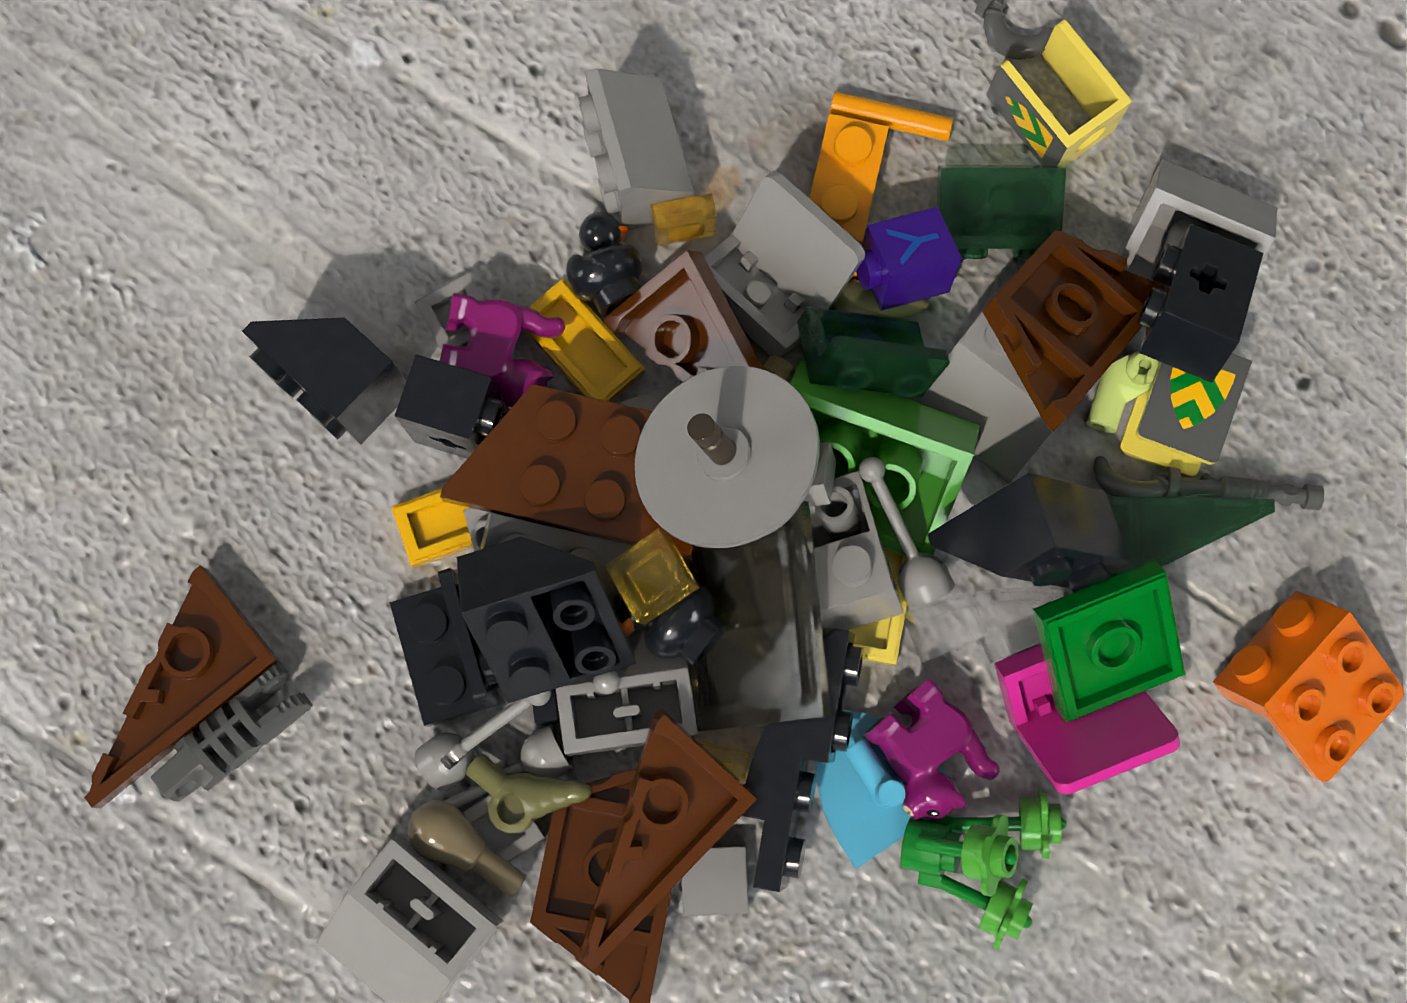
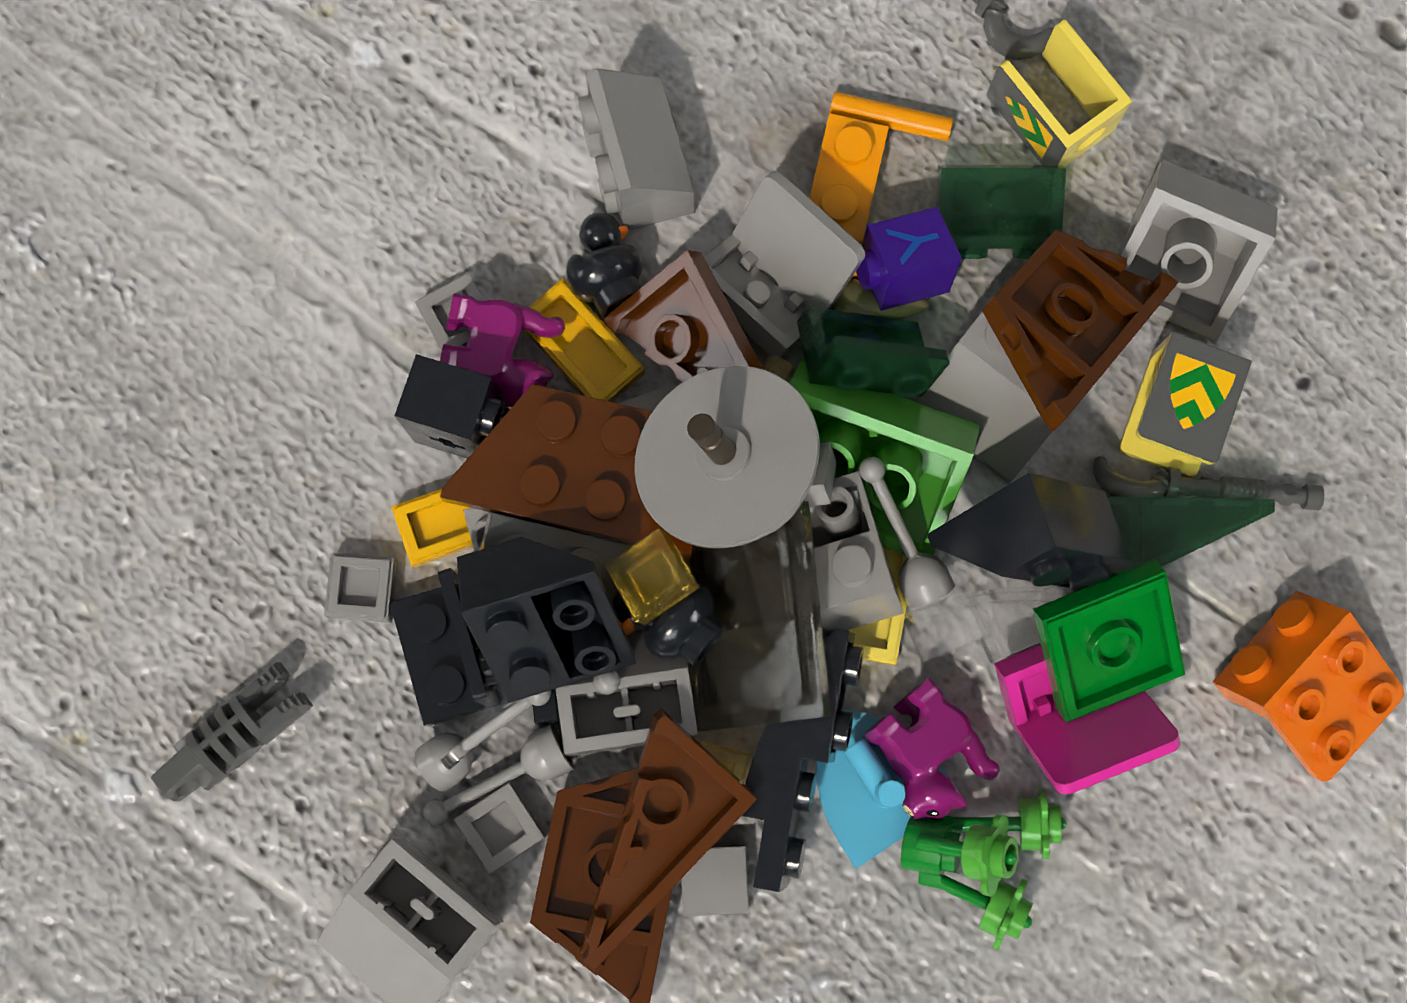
(197, 669): reddish brown wing -> none
(341, 372): black slope -> none
(360, 587): none -> light grey tile
(447, 837): dark tan piece -> none
(523, 795): olive animal -> none
(683, 219): clear yellow tile -> none
(1119, 385): yellowish green arm -> none
(1200, 302): black brick -> none

